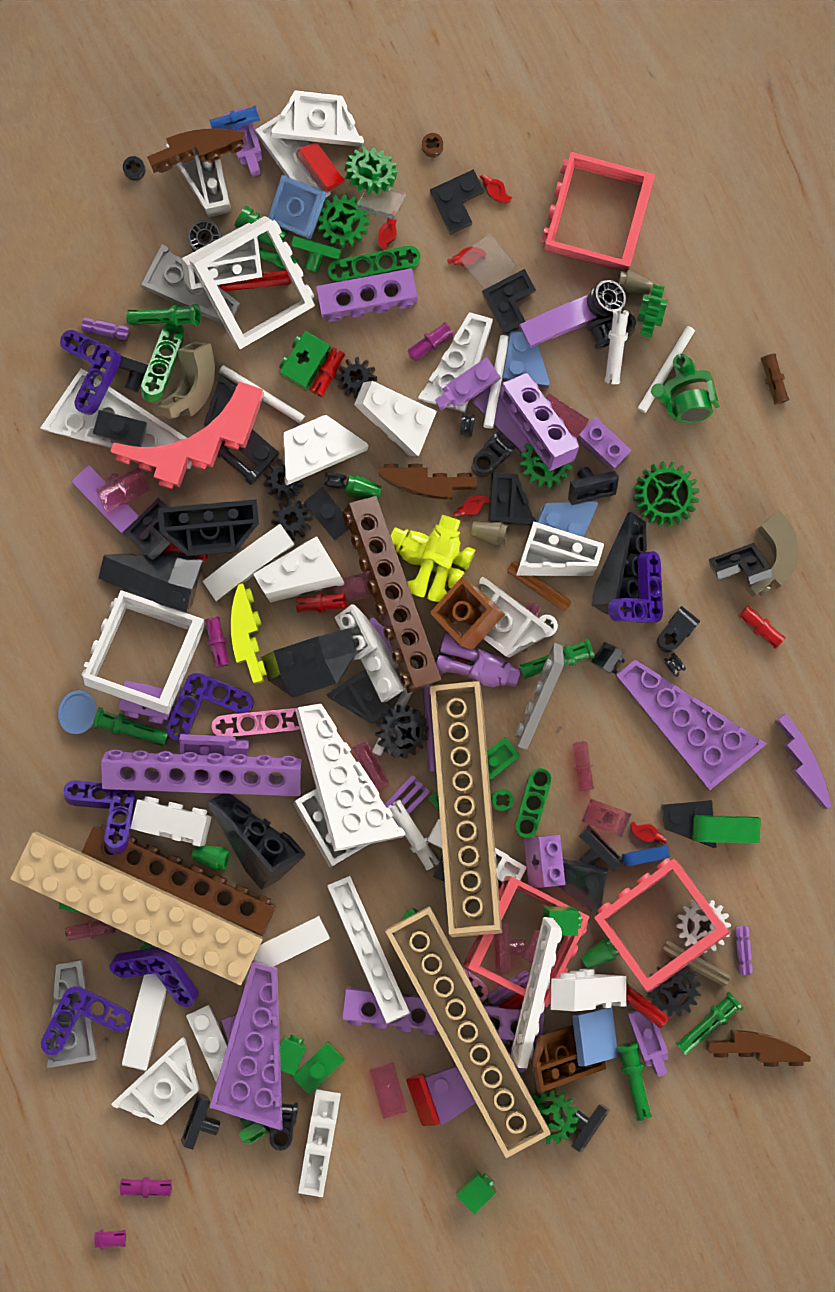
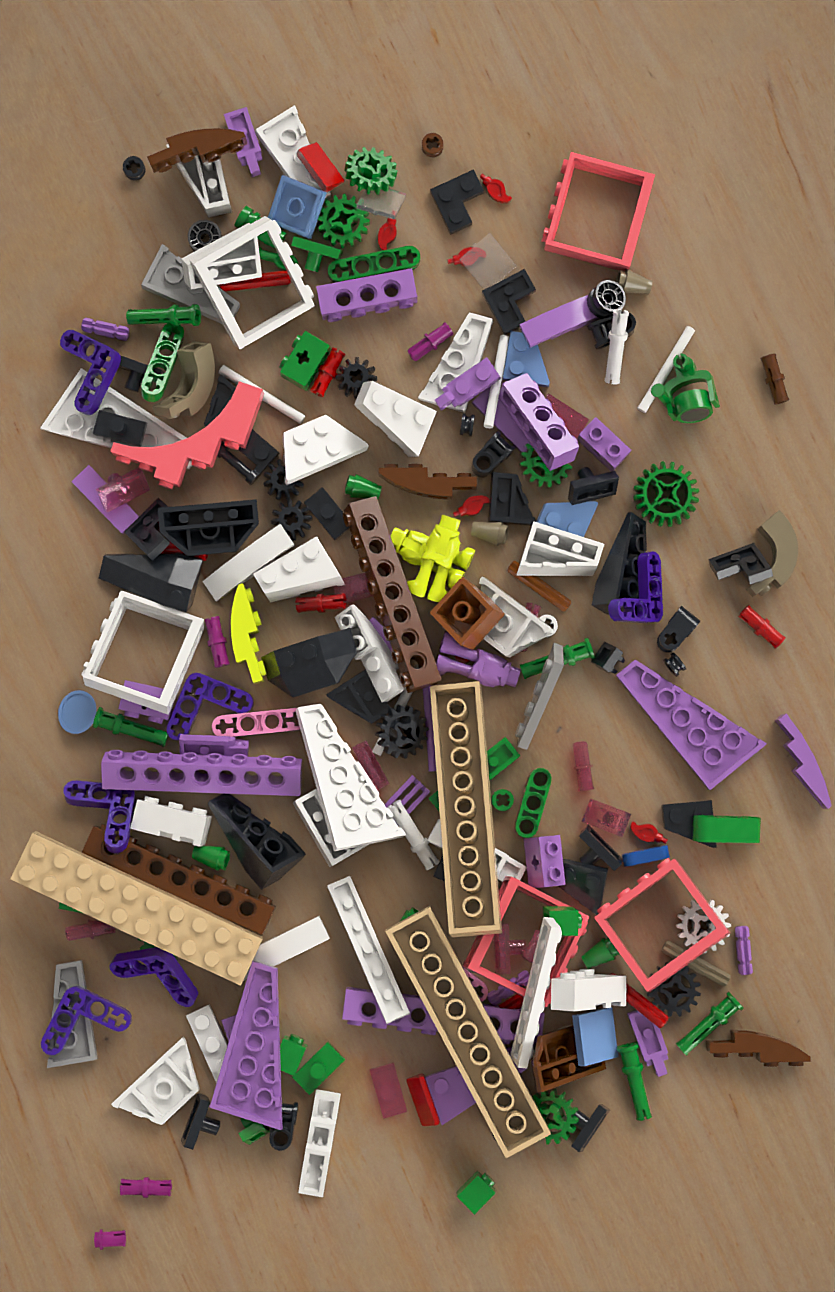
(145, 1023): white slope -> none
(236, 119): blue pin -> none
(317, 119): white wing -> none
(335, 480): black bush -> none
(652, 310): green gear -> none

